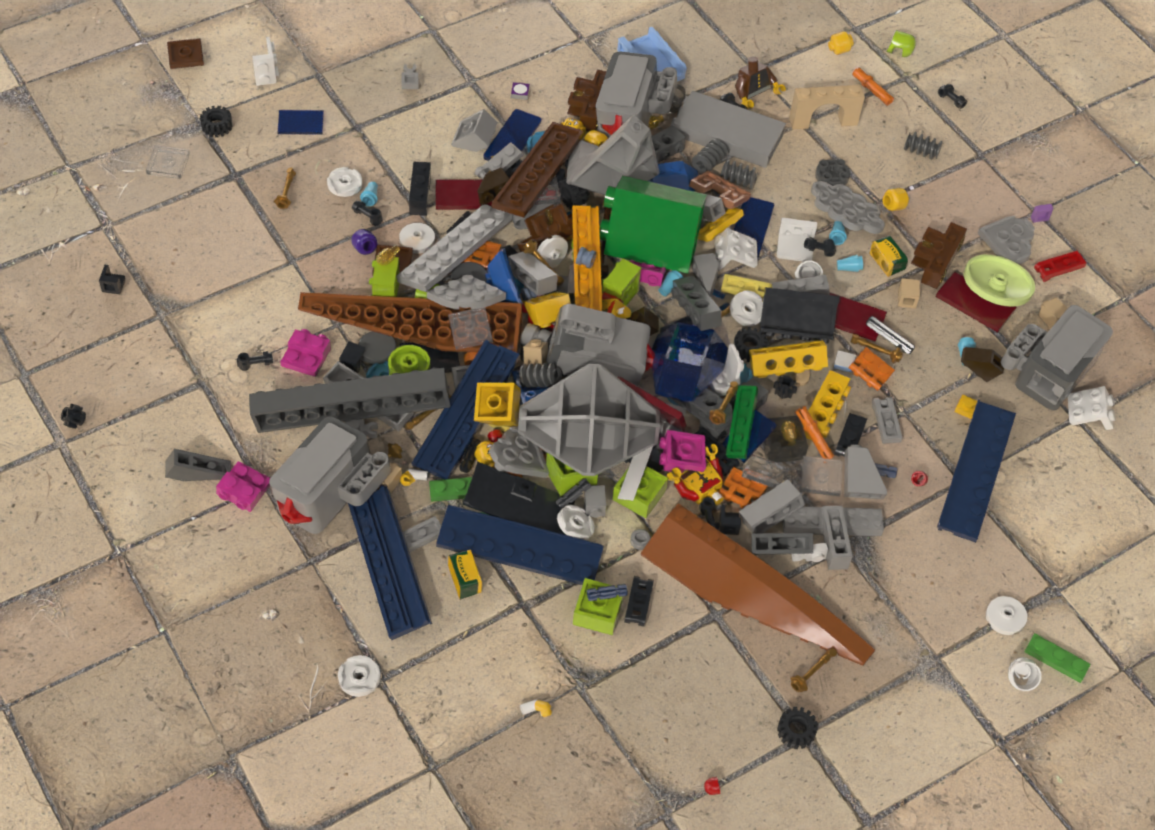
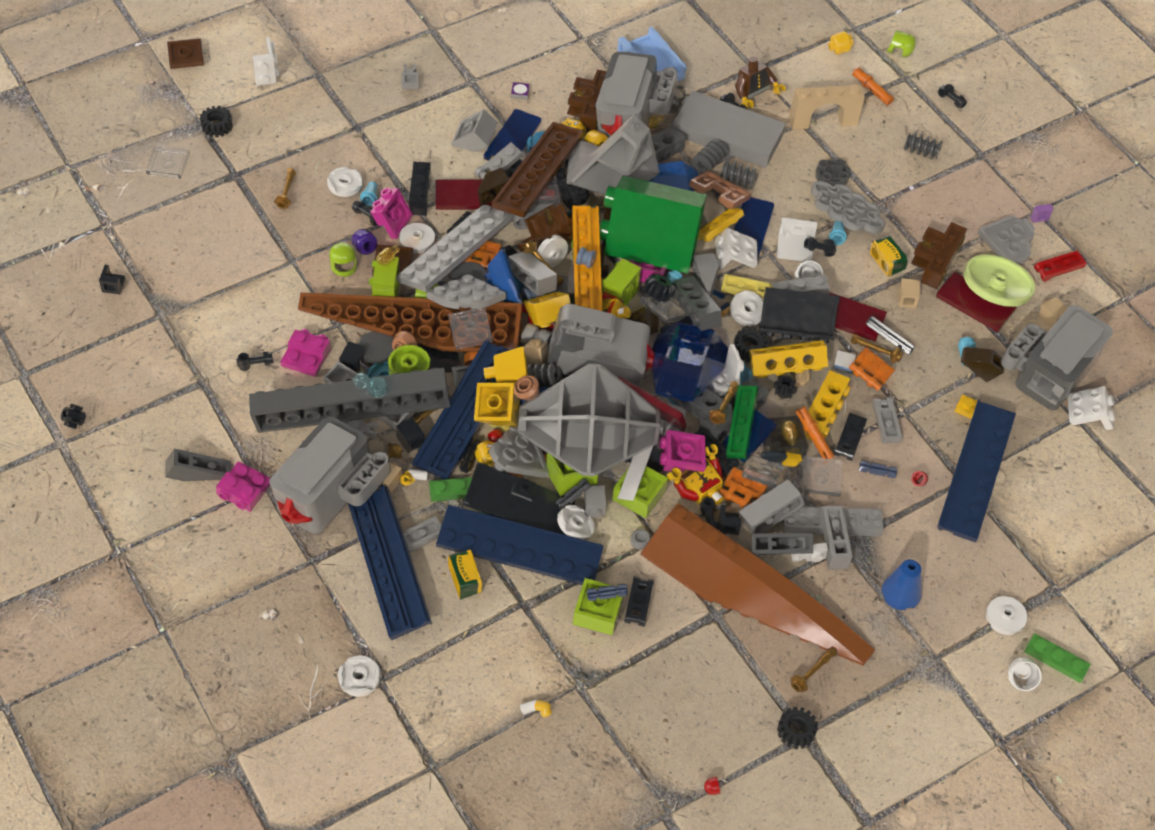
(301, 122): clear blue piece -> none
(341, 254): none -> lime helmet
(361, 380): none -> clear light blue plate
(391, 211): none -> dark pink plate
(403, 338): none -> nougat cone
(410, 435): none -> black panel
(508, 366): none -> yellow torso
(527, 388): none -> nougat cone
(659, 288): none -> black gear
(667, 311): none -> clear plate
(713, 208): light grey brick -> none
(786, 459): none -> piece
(852, 263): medium azure cone -> none
(861, 475): light grey slope -> none
(895, 199): yellow head -> none
(904, 586): none -> blue cone

